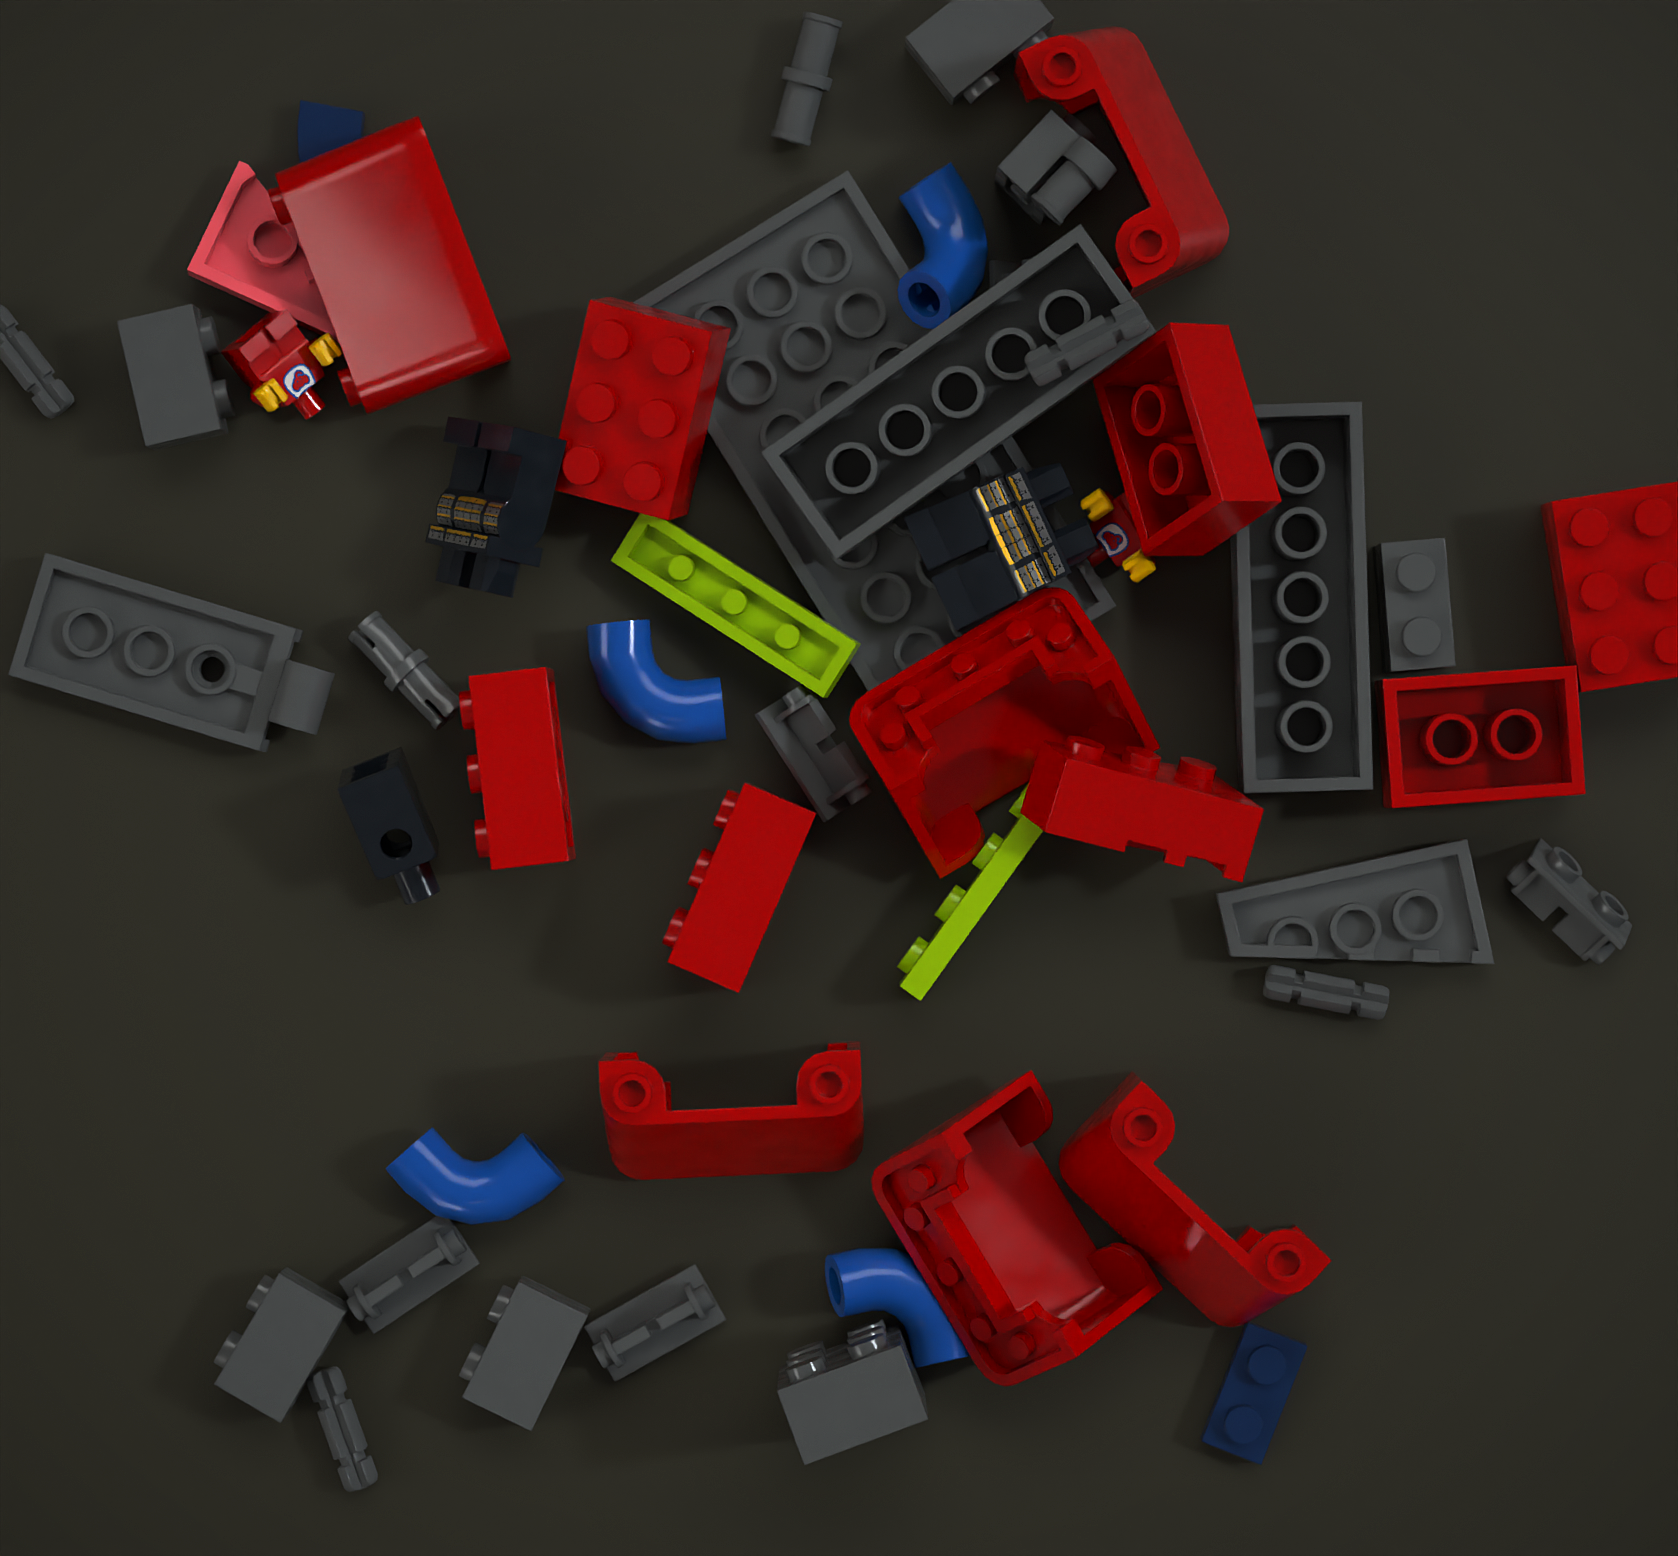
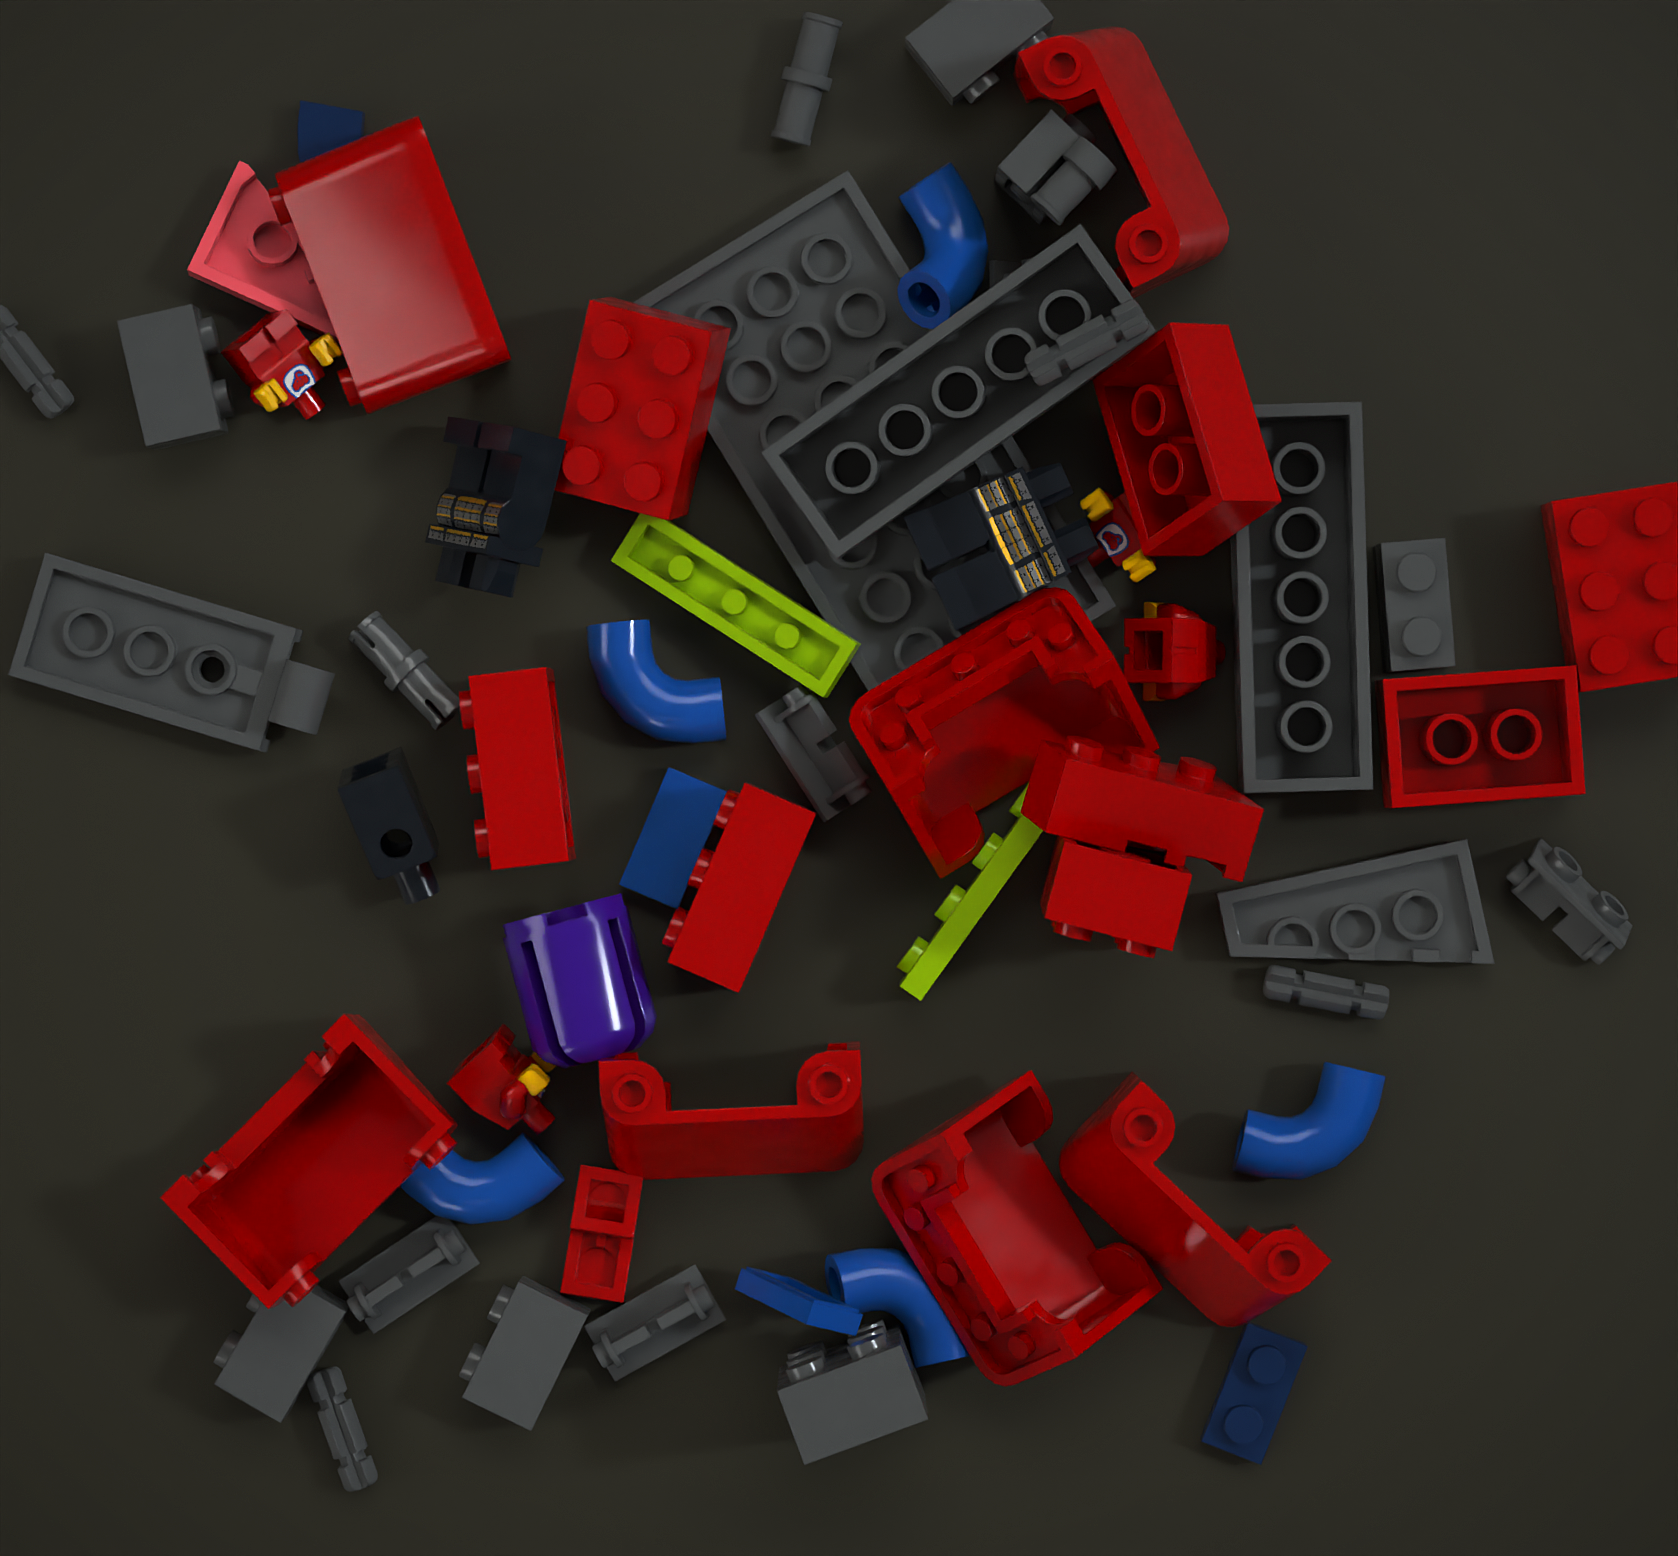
(313, 1163): none -> red windscreen
(504, 1082): none -> red piece
(581, 982): none -> dark purple cylinder
(602, 1234): none -> red slope
(672, 838): none -> blue tile
(799, 1300): none -> blue tile
(1114, 894): none -> red brick
(1170, 651): none -> red piece
(1315, 1138): none -> blue cylinder

